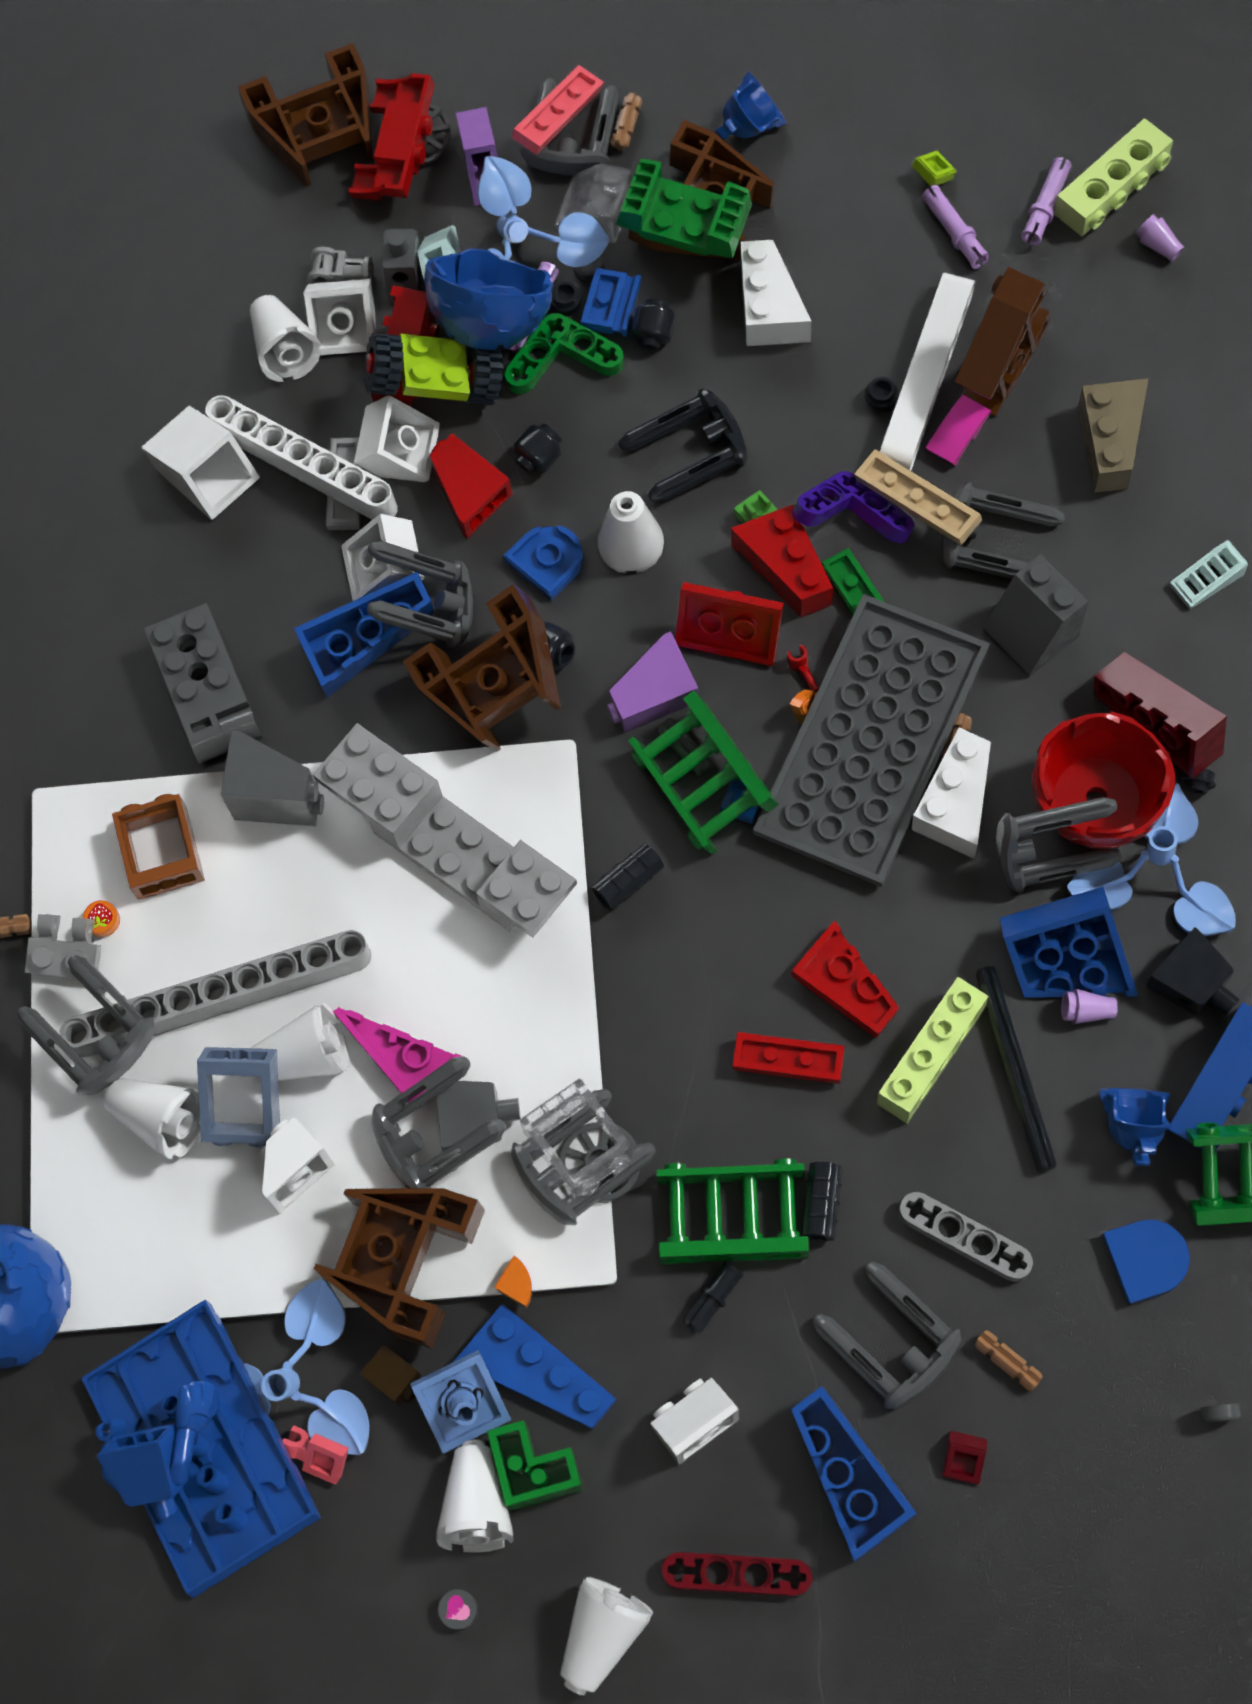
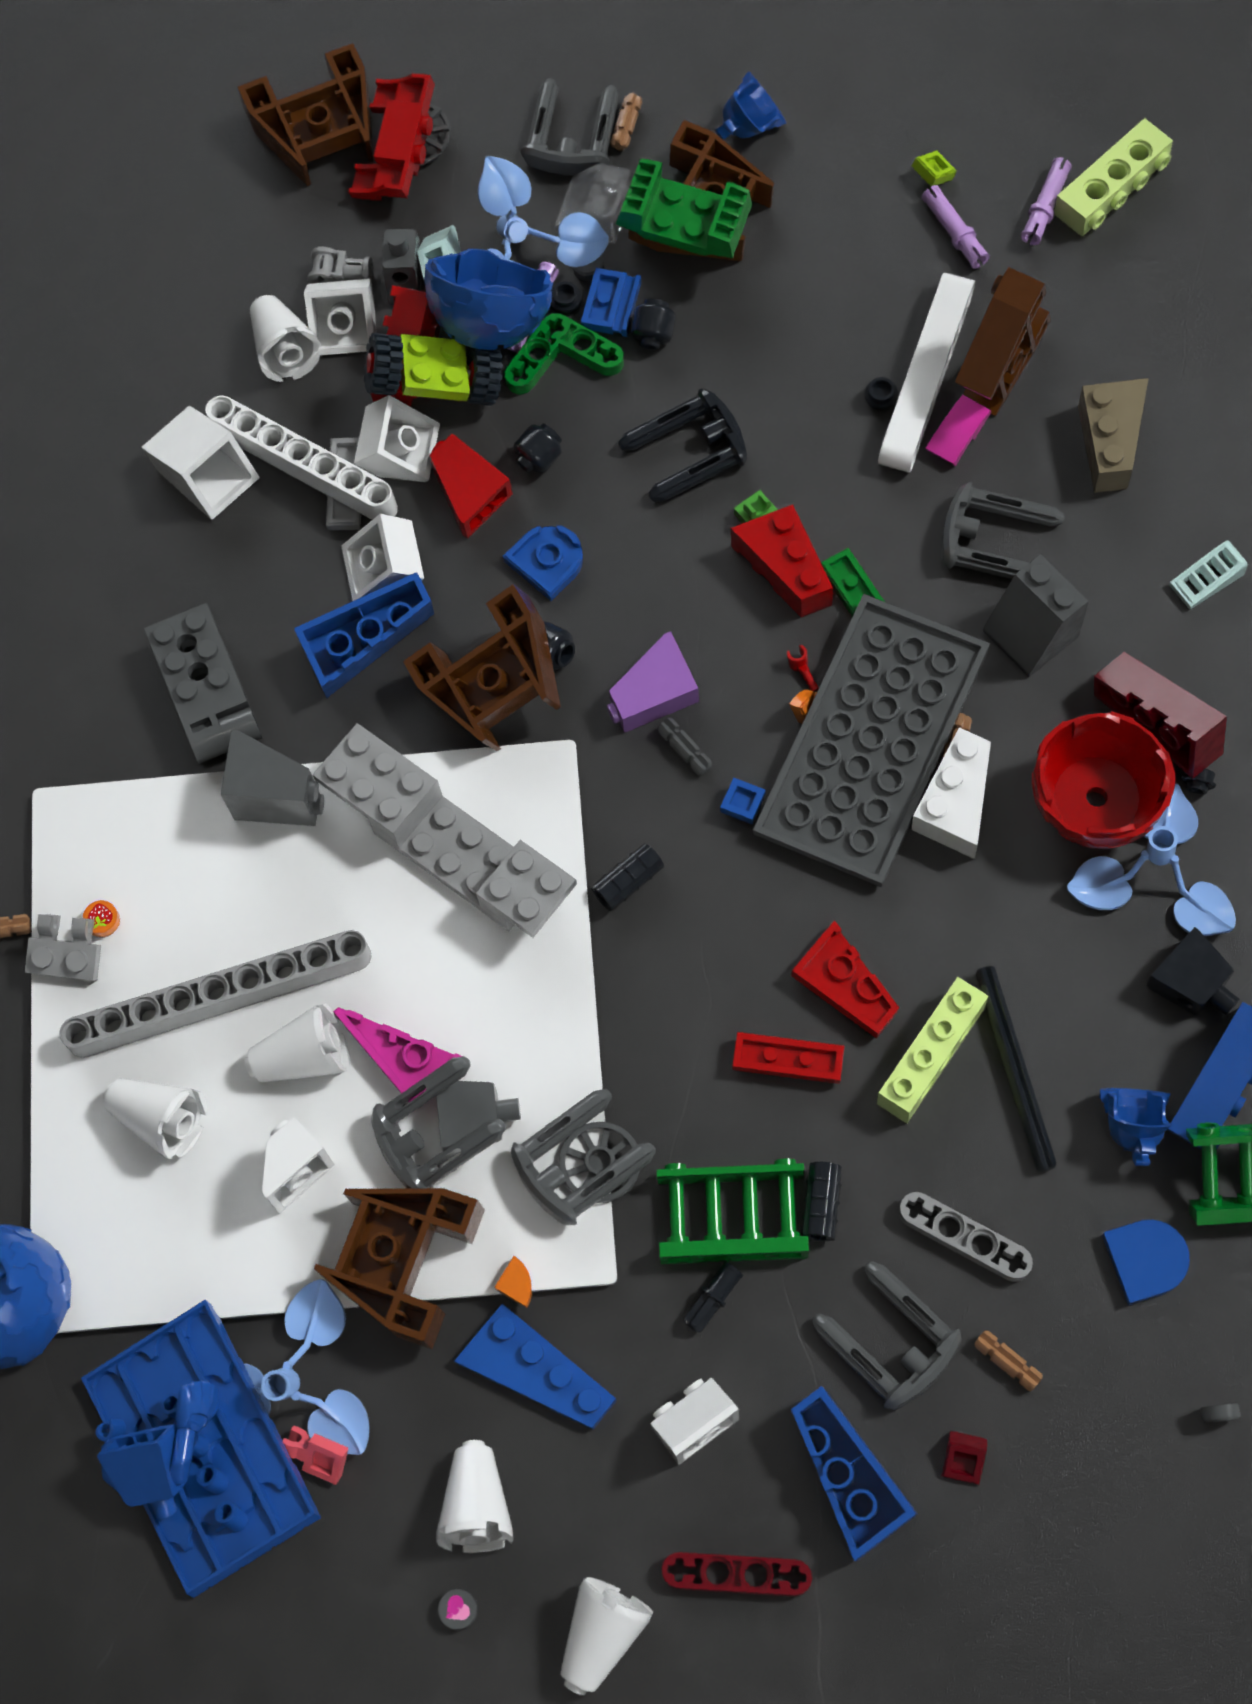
(116, 1057): dark grey piece -> none
(163, 877): dark orange window -> none
(238, 1063): sand blue window -> none
(391, 1375): dark brown brick -> none
(456, 598): dark grey piece -> none
(466, 1414): medium blue plate -> none
(476, 143): medium lavender slope -> none
(530, 1478): green brick -> none
(555, 1112): clear window -> none
(557, 109): coral plate -> none
(630, 535): white cone -> none
(728, 623): red plate -> none
(735, 768): green fence -> none
(770, 298): white wedge -> none
(851, 494): dark purple beam -> none
(918, 497): tan plate -> none
(1012, 852): dark grey piece -> none
(1068, 947): blue wedge -> none
(1084, 1007): lavender cone -> none
(1159, 237): lavender cone -> none

